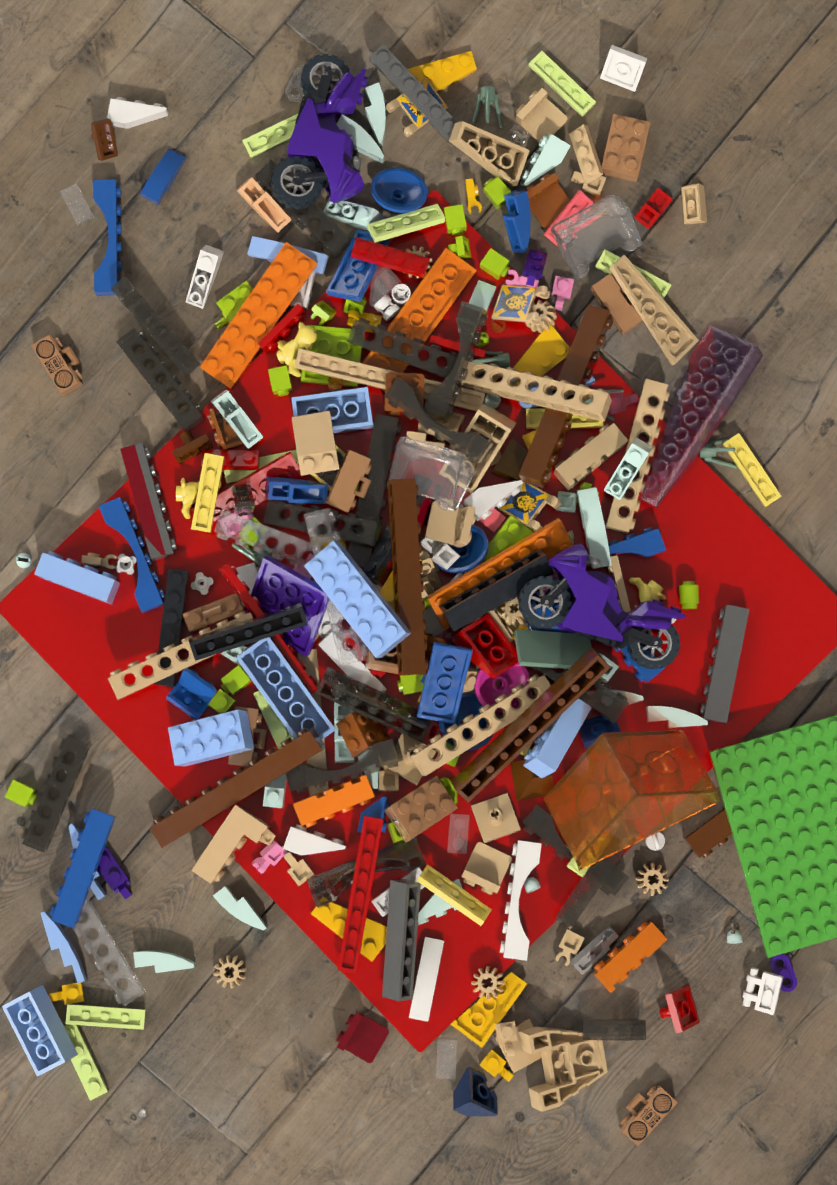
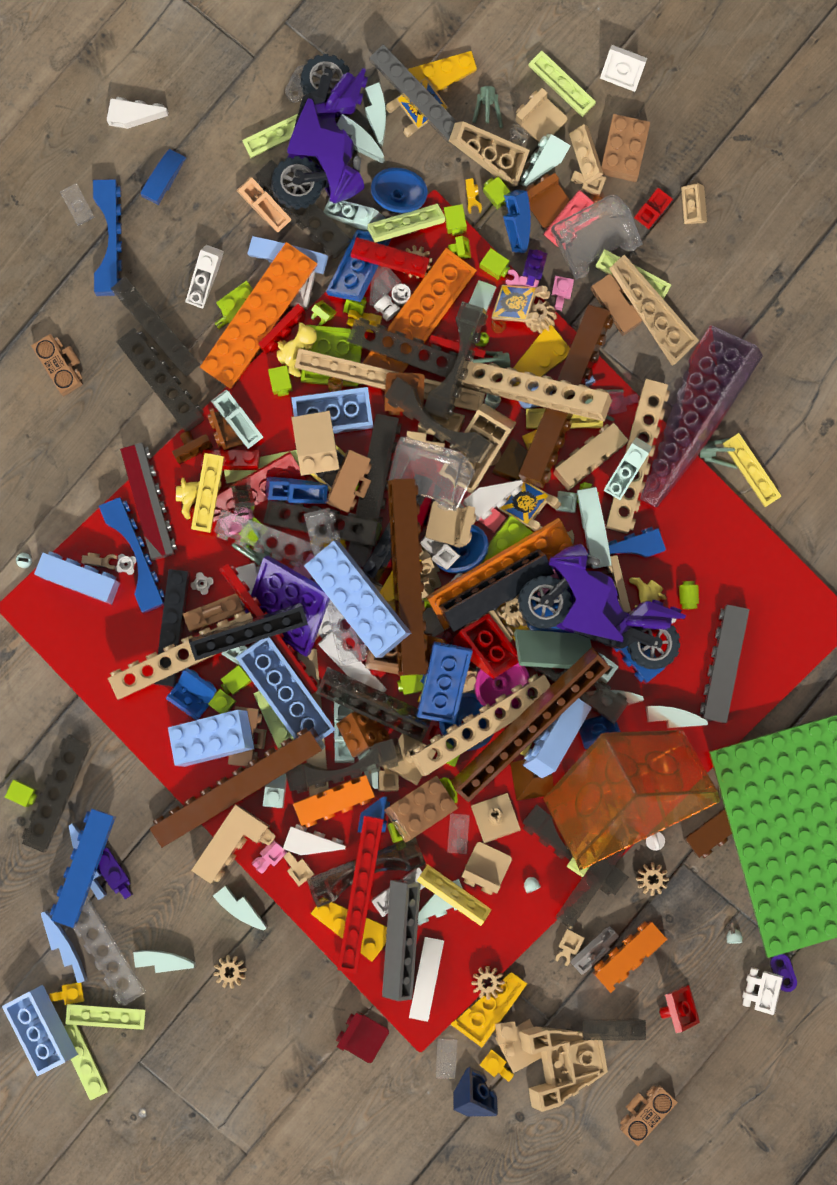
(104, 139): reddish brown tile -> none
(527, 858): white arch -> none

